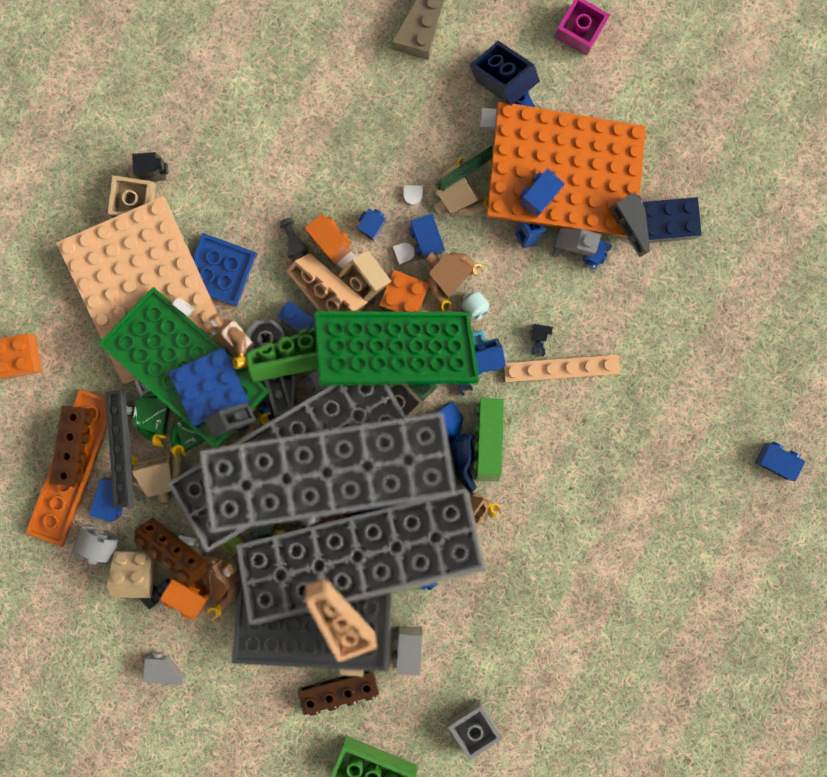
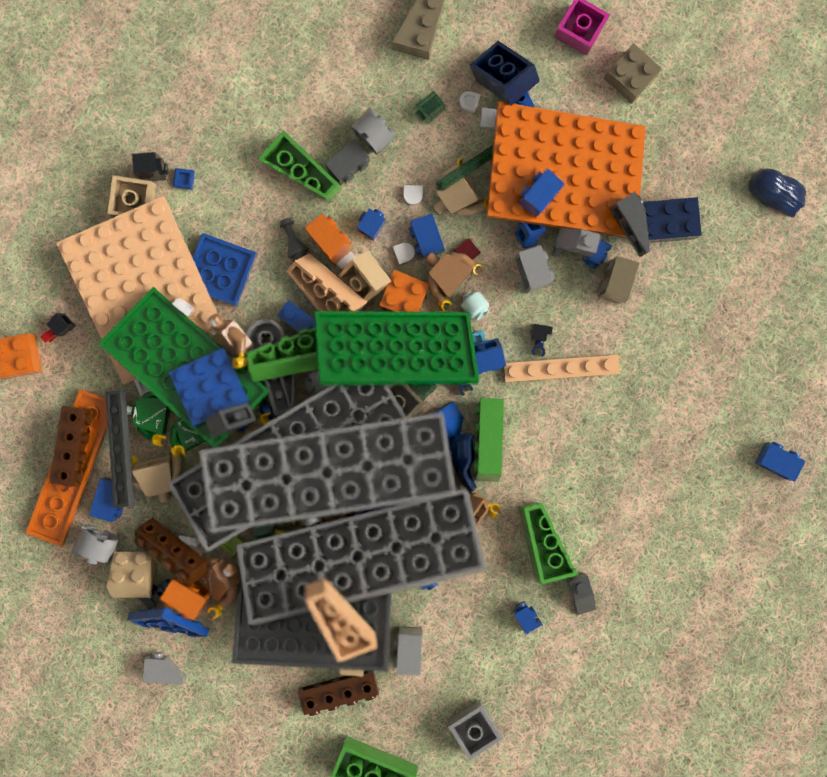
(59, 326): none -> black piece
(168, 622): none -> blue plate
(184, 179): none -> blue tile
(294, 162): none -> bright green wedge
(348, 162): none -> dark grey brick
(373, 131): none -> light grey brick
(430, 108): none -> clear green brick
(468, 248): none -> dark red tile
(469, 101): none -> white tile
(526, 617): none -> blue brick
(534, 269): none -> light grey brick
(544, 545): none -> bright green wedge
(581, 593): none -> dark grey slope
(618, 279): none -> dark tan brick
(632, 73): none -> dark tan brick
(778, 191): none -> dark blue hair

